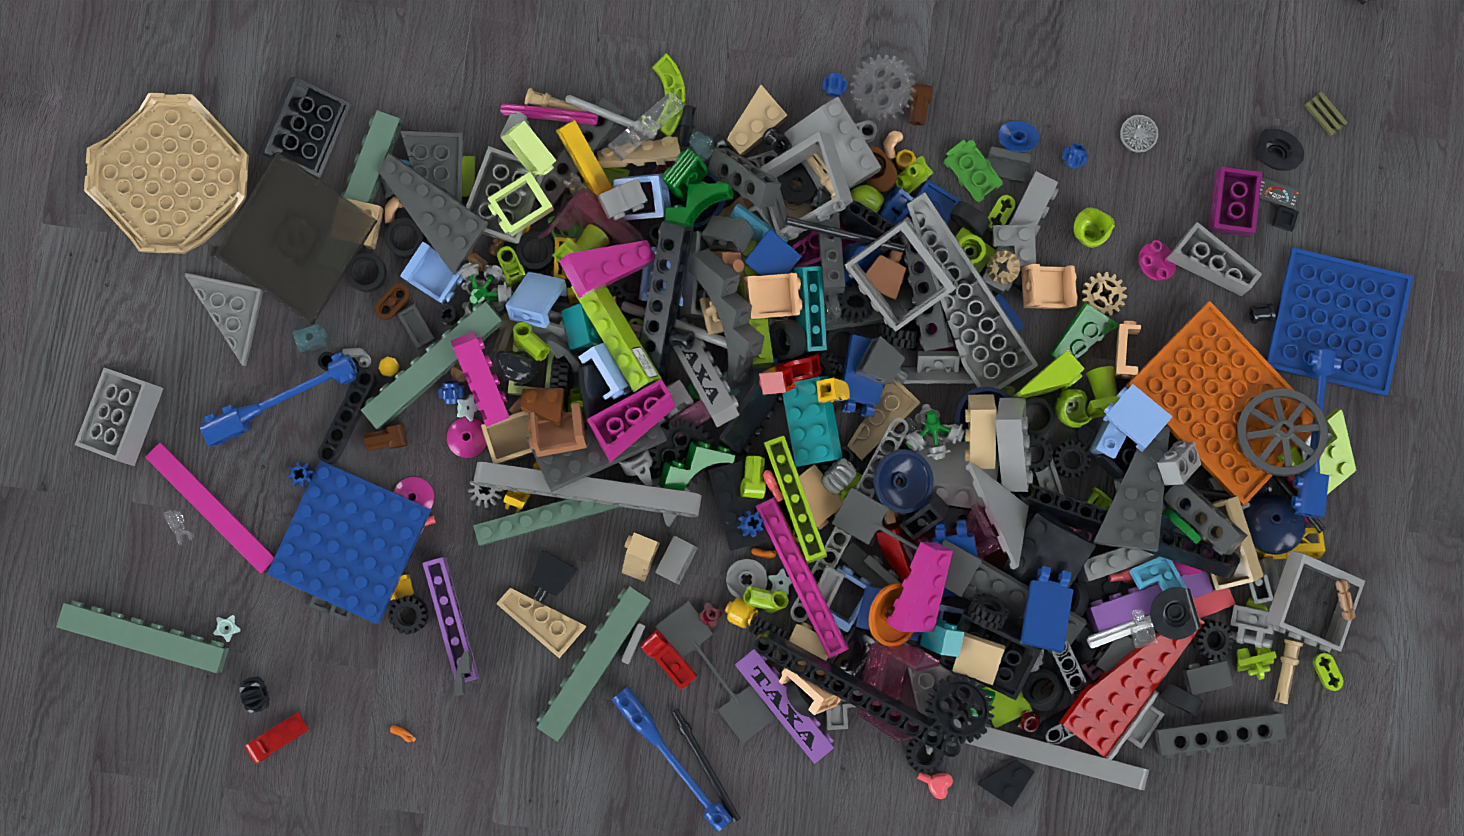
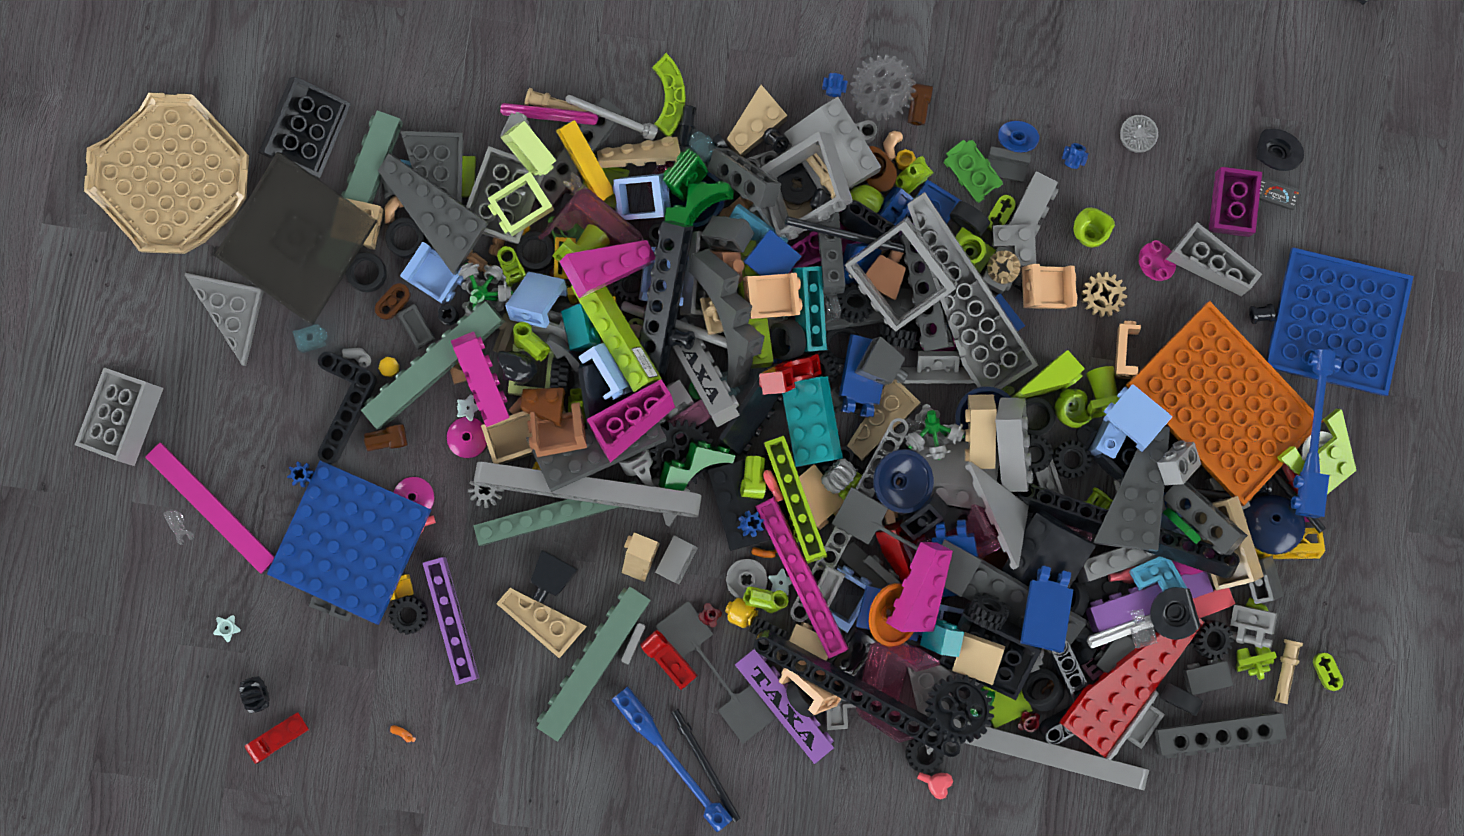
(143, 637): sand green brick -> none
(236, 420): blue bar -> none
(451, 391): blue gear -> none
(464, 666): dark grey slope -> none
(516, 499): yellow tile -> none
(622, 199): light grey brick -> none
(646, 126): clear slope -> none
(832, 390): yellow leg -> none
(1008, 782): black wing -> none
(1084, 331): wing -> none
(1279, 436): dark grey wheel -> none
(1285, 218): black tile -> none
(1326, 114): olive tile -> none
(1338, 627): light grey window -> none
(1345, 599): medium nougat axle -> none

